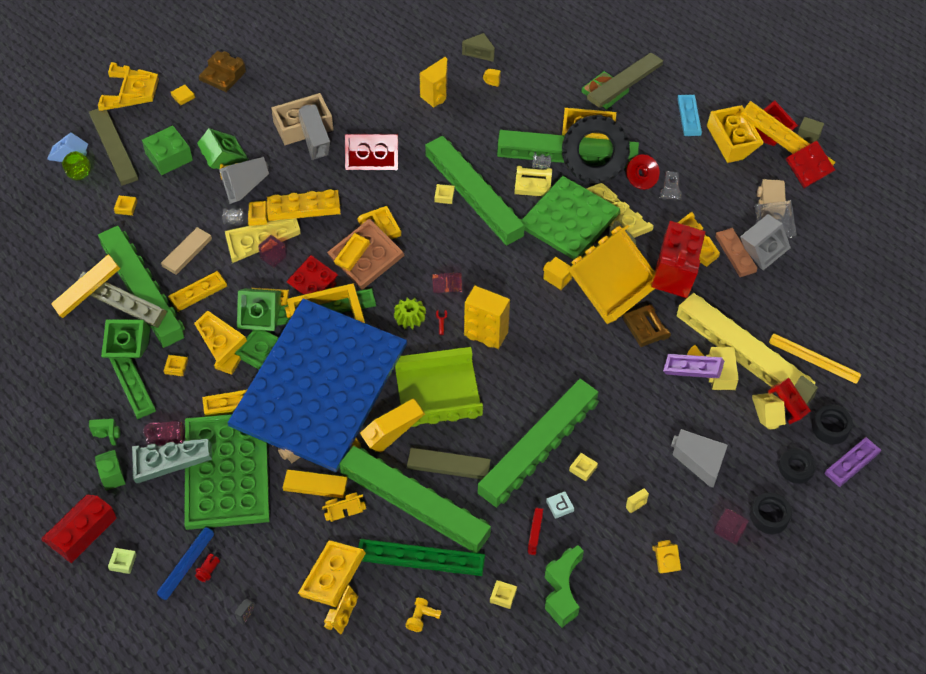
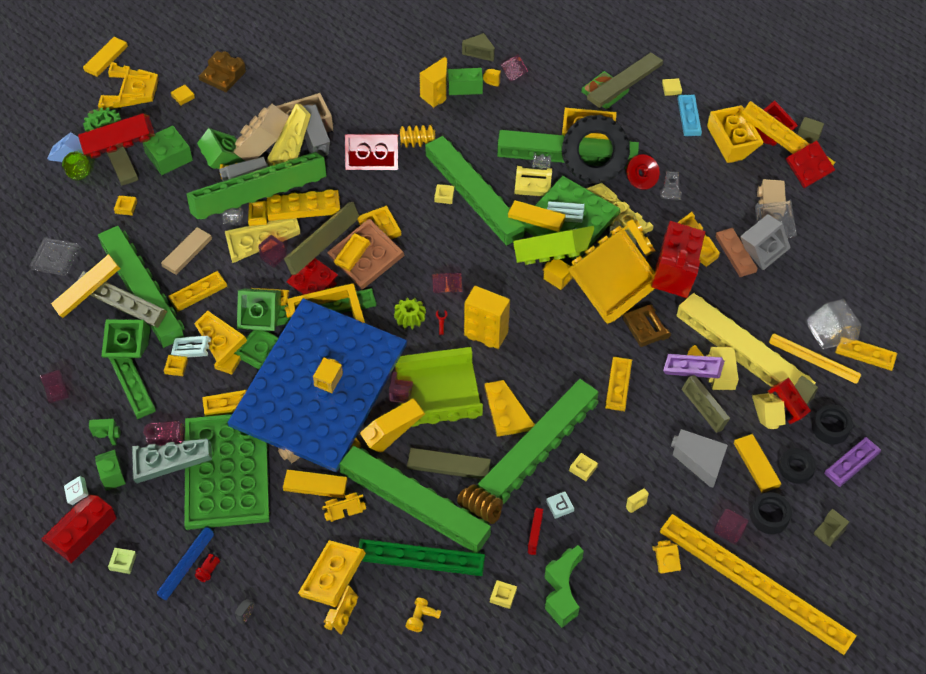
(54, 256): none -> clear tile
(54, 386): none -> clear pink panel
(76, 490): none -> light aqua tile
(100, 119): none -> bright green gear
(105, 56): none -> yellow tile
(116, 135): none -> red brick
(191, 350): none -> light aqua tile
(256, 185): none -> bright green brick
(260, 133): none -> tan brick
(291, 137): none -> light yellow wing
(321, 238): none -> olive tile
(328, 375): none -> yellow brick
(400, 390): none -> clear pink panel
(416, 136): none -> yellow piece
(465, 81): none -> bright green slope
(481, 503): none -> pearl gold piece
(506, 410): none -> yellow wing
(514, 68): none -> clear pink panel
(536, 216): none -> yellow tile
(553, 245): none -> lime slope
(568, 208): none -> light aqua tile
(618, 384): none -> yellow tile
(643, 241): none -> yellow plate
(671, 87): none -> light yellow tile
(705, 403): none -> olive plate
(757, 463): none -> yellow tile
(758, 584): none -> yellow plate
(831, 528): none -> olive panel
(834, 324): none -> clear slope
(868, 354): none -> yellow tile

